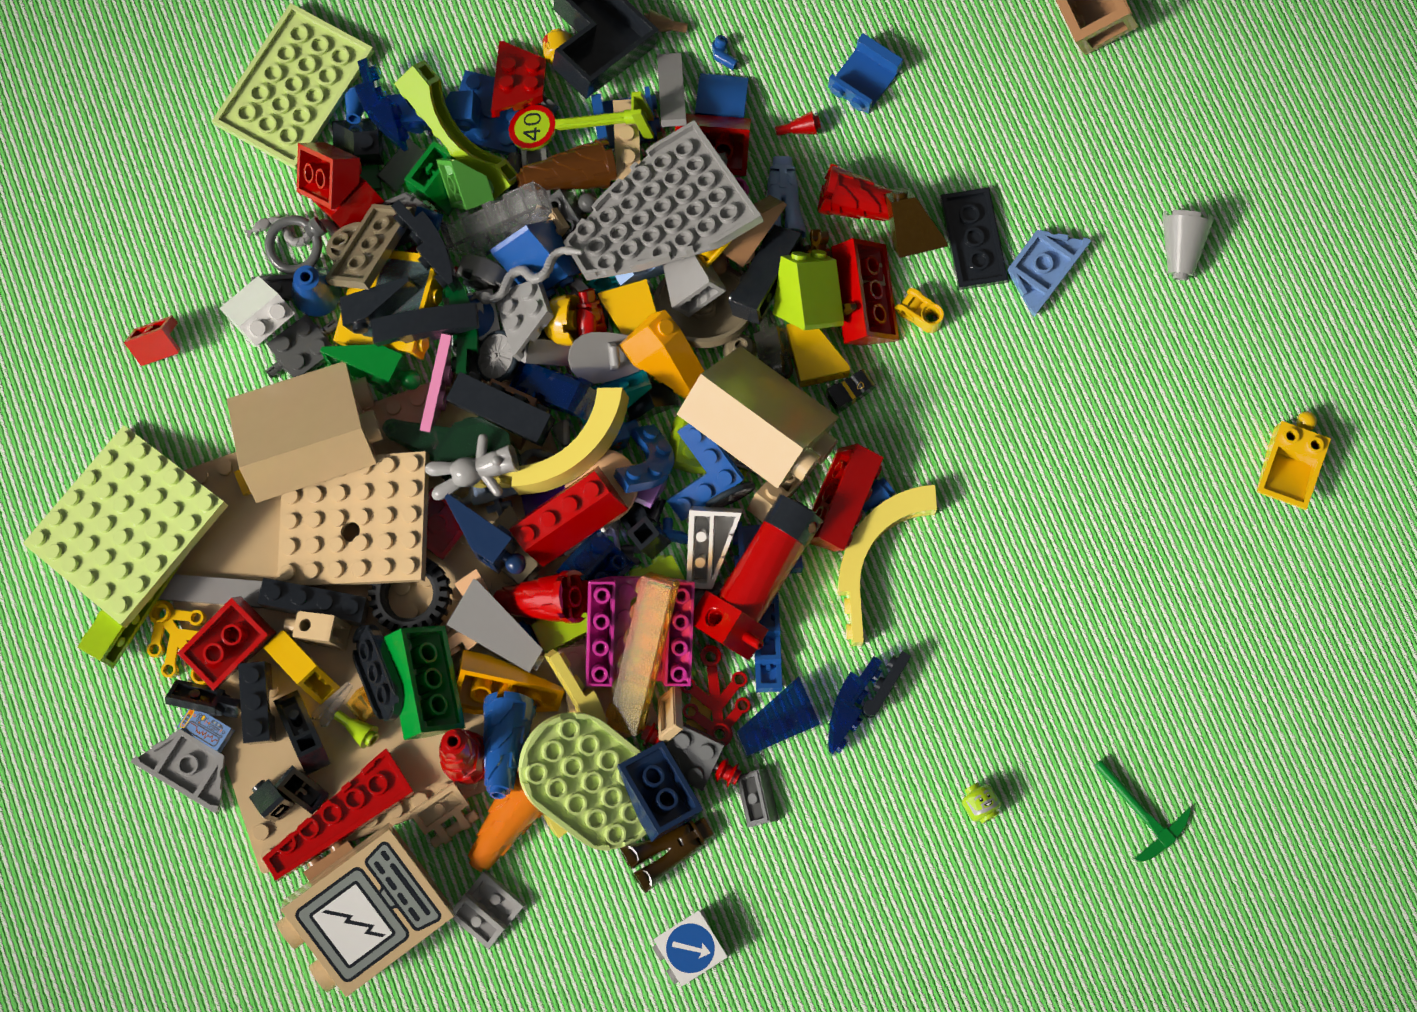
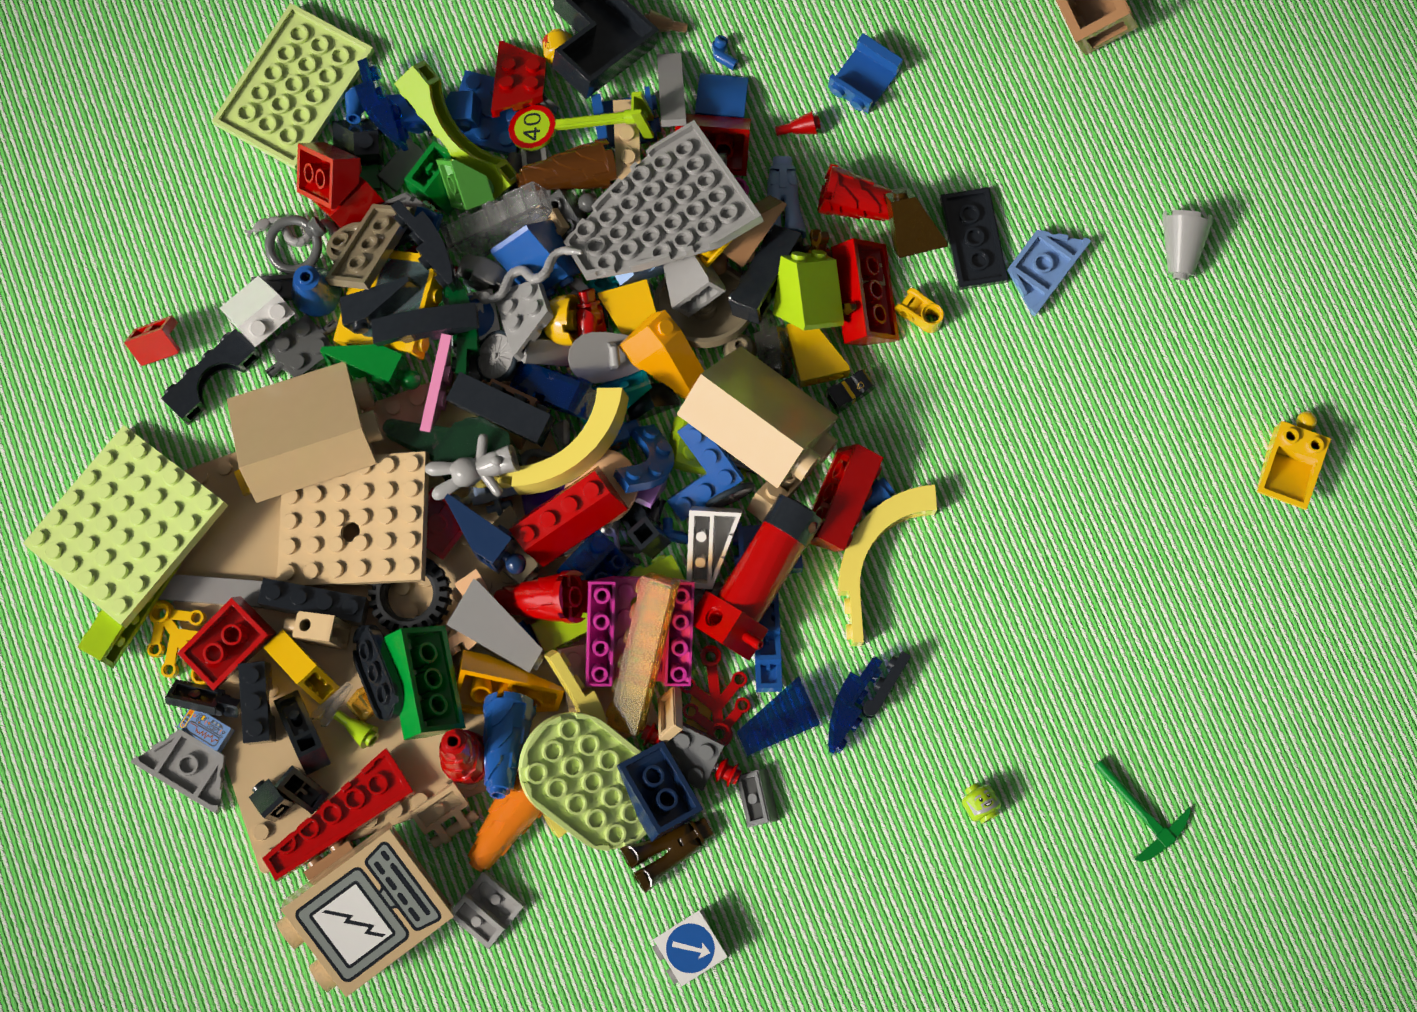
(231, 353): none -> black arch

